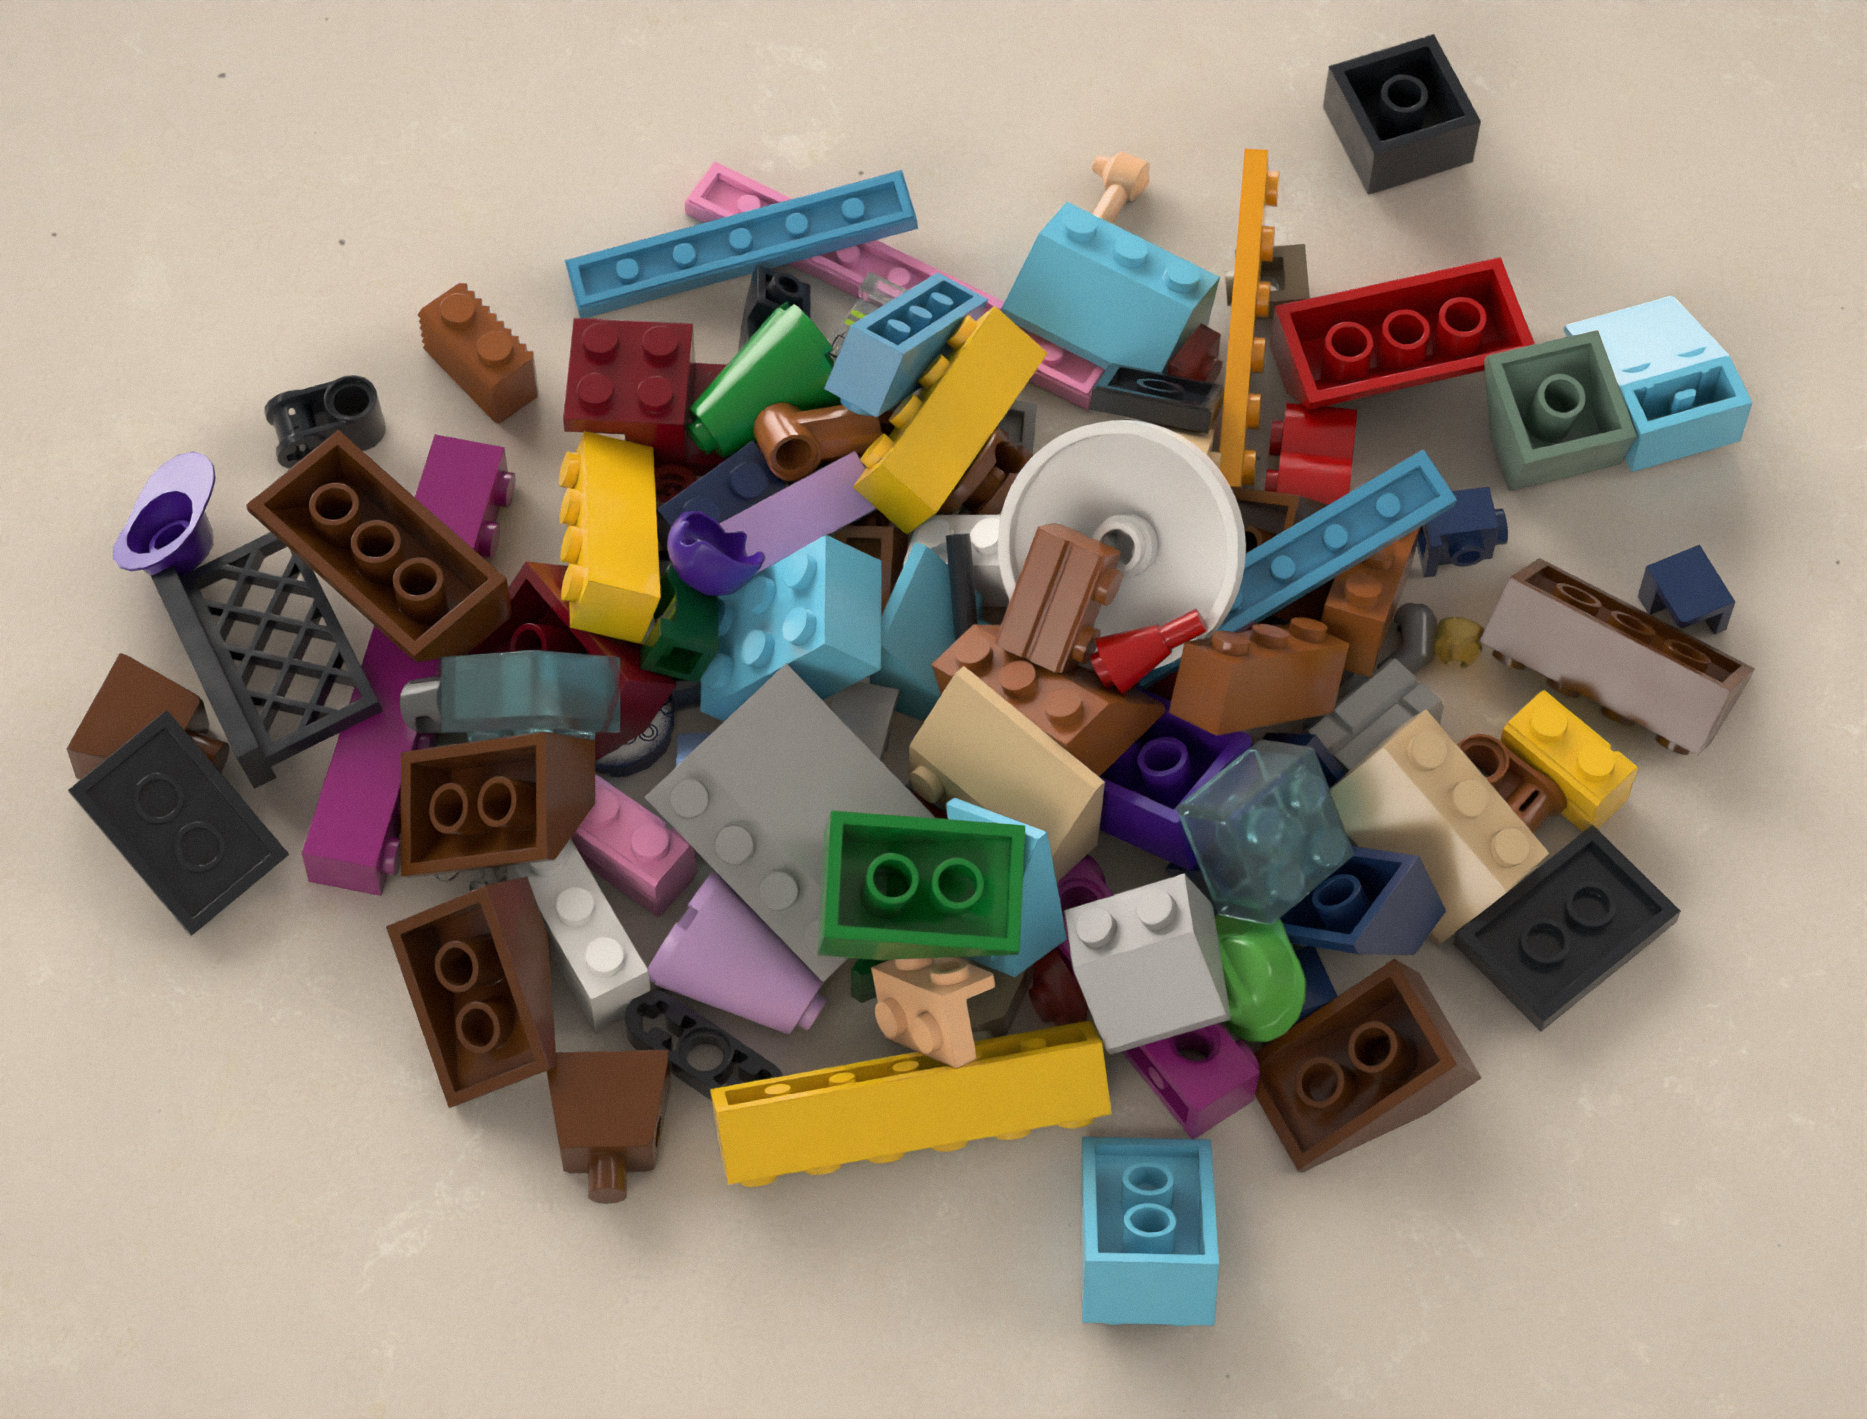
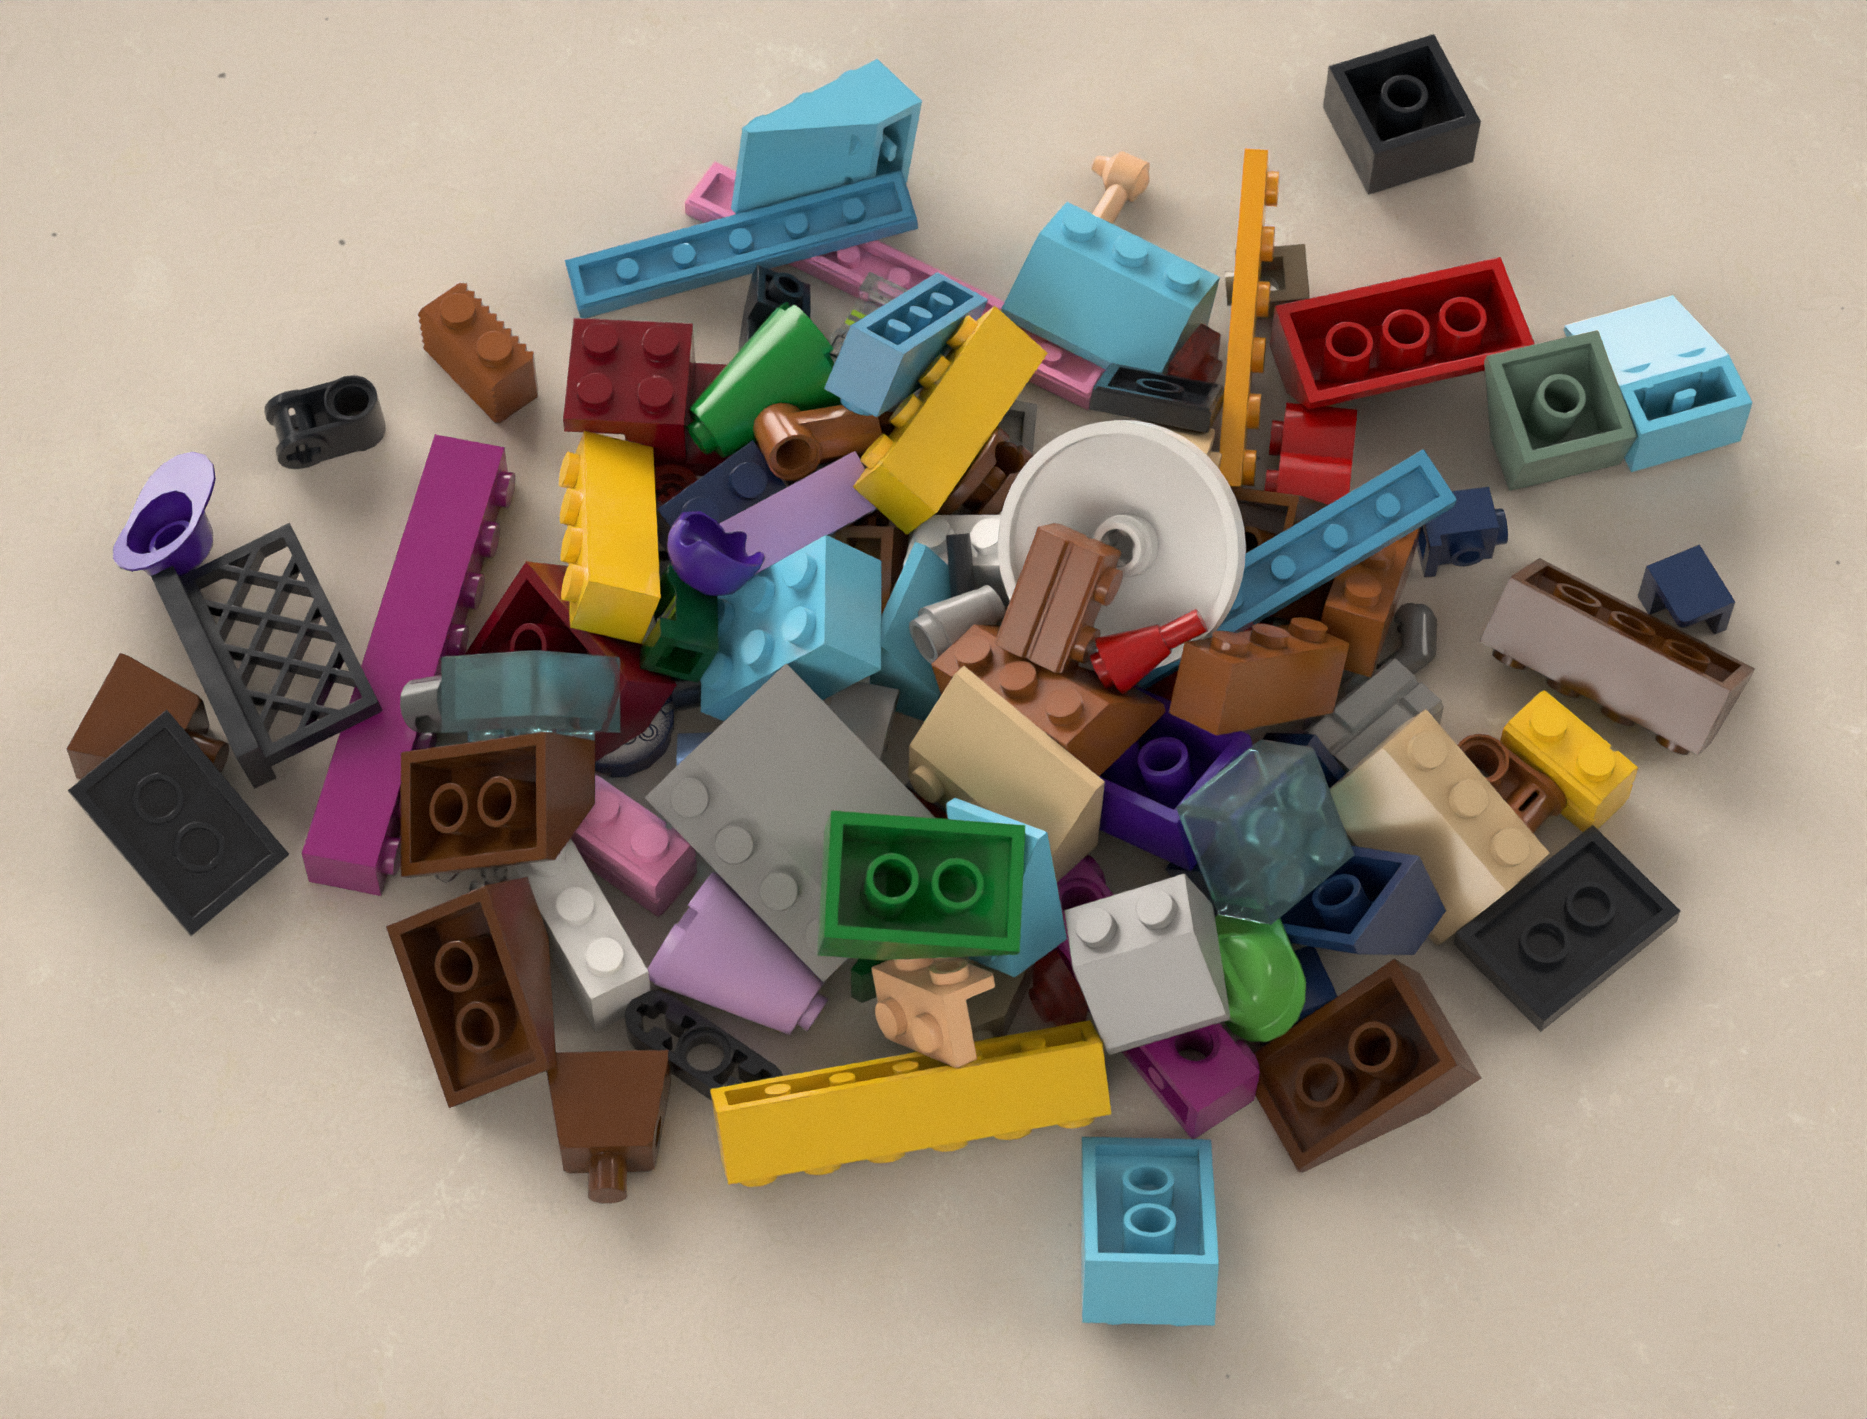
(384, 552): reddish brown slope -> none
(828, 139): none -> medium azure slope
(949, 619): none -> light grey cone
(1458, 641): clear yellow hinge -> none

